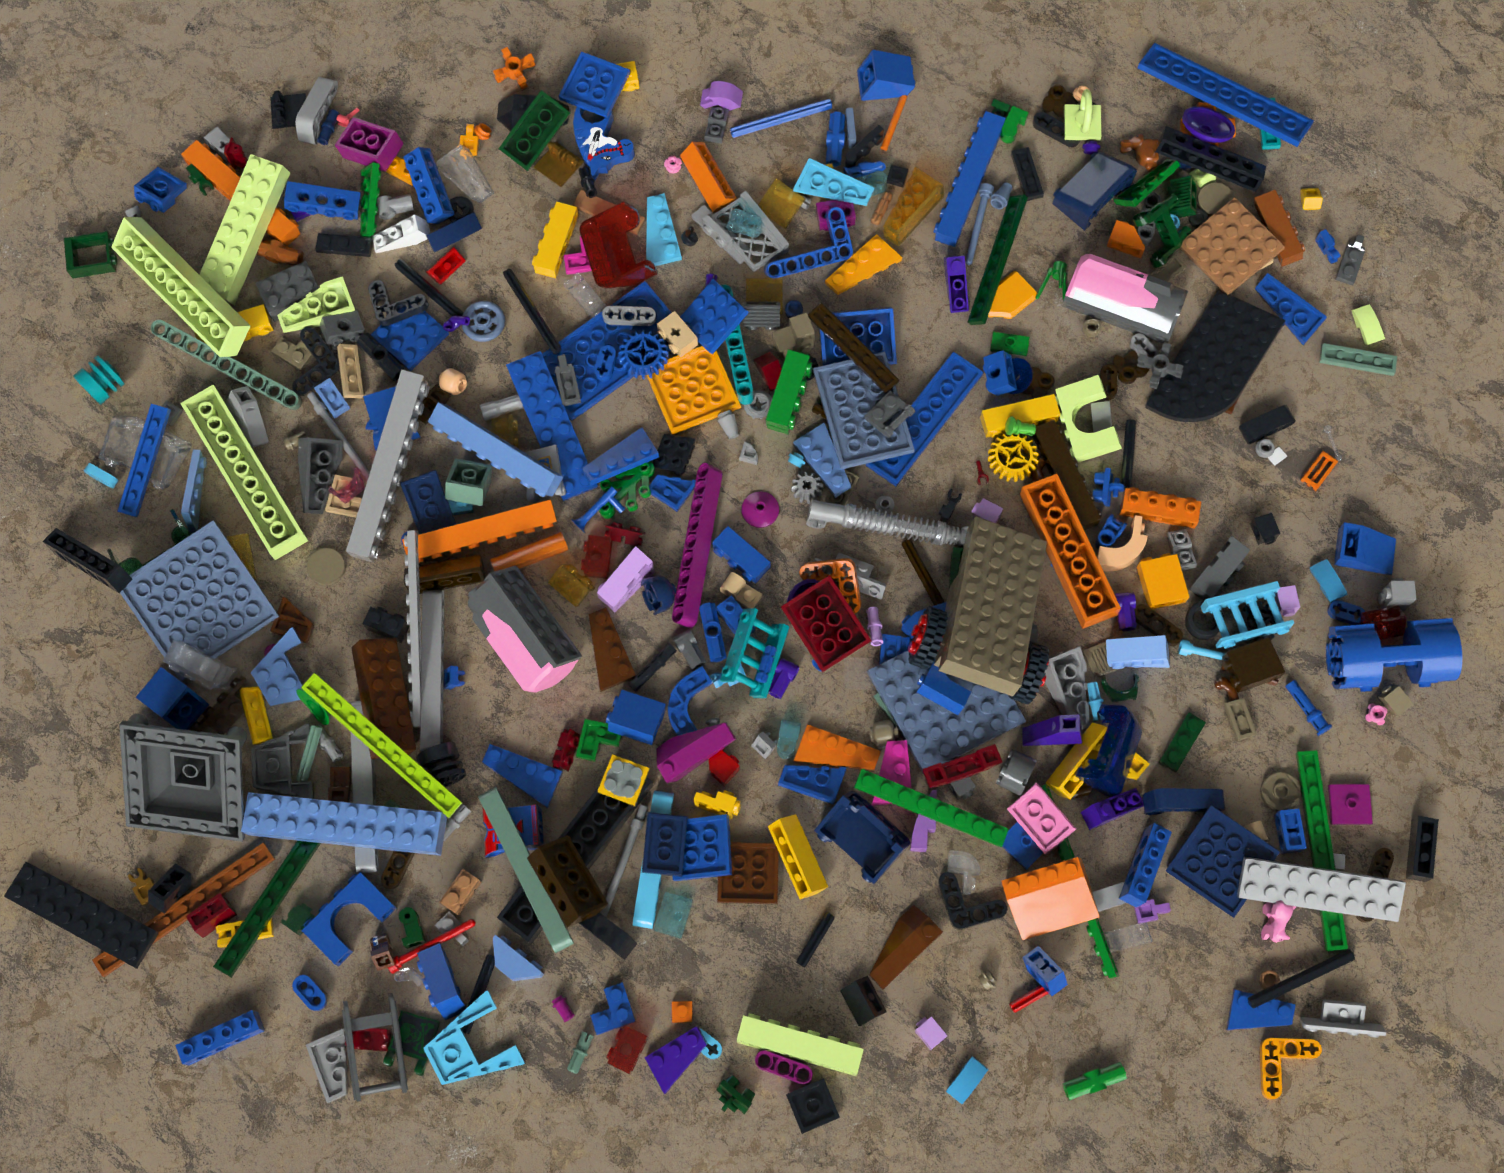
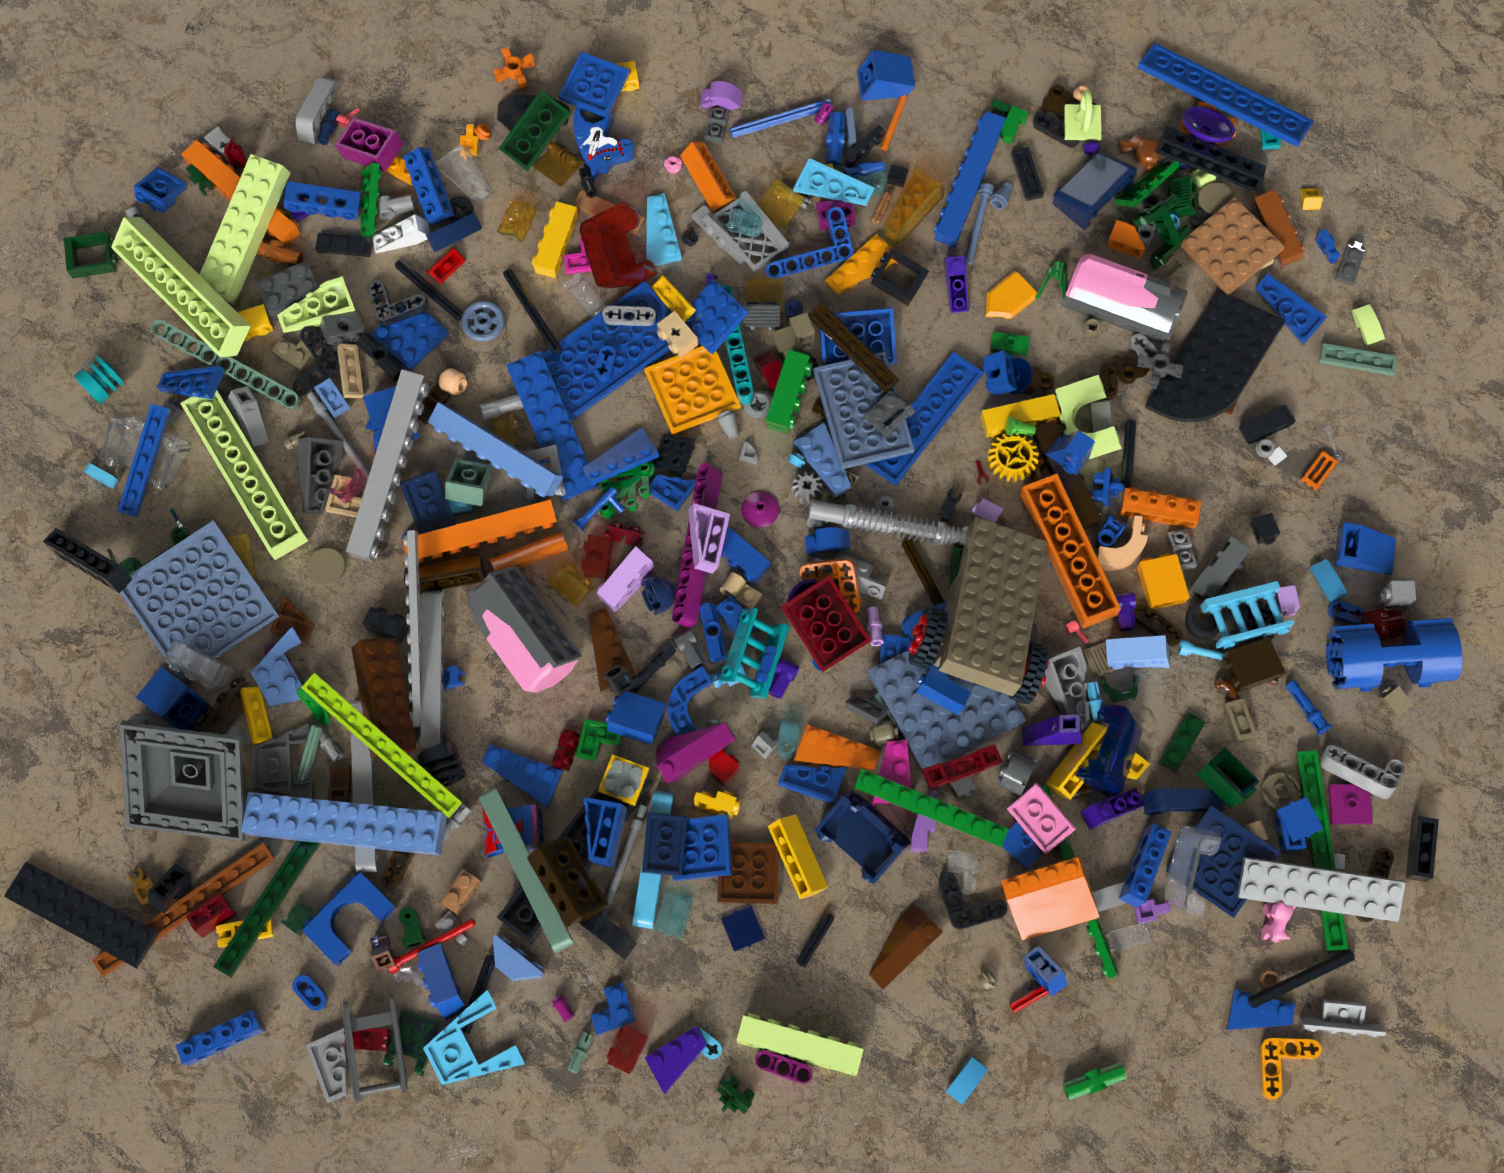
(192, 382): none -> blue wing
(192, 496): medium blue wing -> none
(285, 109): black hinge -> none
(456, 321): dark purple arm -> none
(517, 219): none -> clear yellow bracket
(567, 382): dark grey hinge -> none
(604, 830): none -> blue wedge
(619, 680): none -> black brick
(628, 352): blue gear -> none
(673, 298): none -> yellow tile
(682, 1012): orange plate -> none
(707, 536): none -> lavender wedge
(742, 928): none -> clear blue piece
(812, 1106): black plate -> none
(823, 113): none -> magenta pin
(827, 539): none -> blue brick
(863, 1000): black panel -> none
(866, 708): none -> dark grey plate
(892, 290): none -> black window
(930, 1032): lavender brick -> none
(997, 260): dark green tile -> none
(1071, 451): none -> blue wedge
(1074, 627): none -> coral hand
(1183, 868): none -> clear windscreen
(1235, 771): none -> dark green window
(1299, 819): none -> blue piece
(1362, 773): none -> light grey beam
(1381, 711): bright pink plate -> none

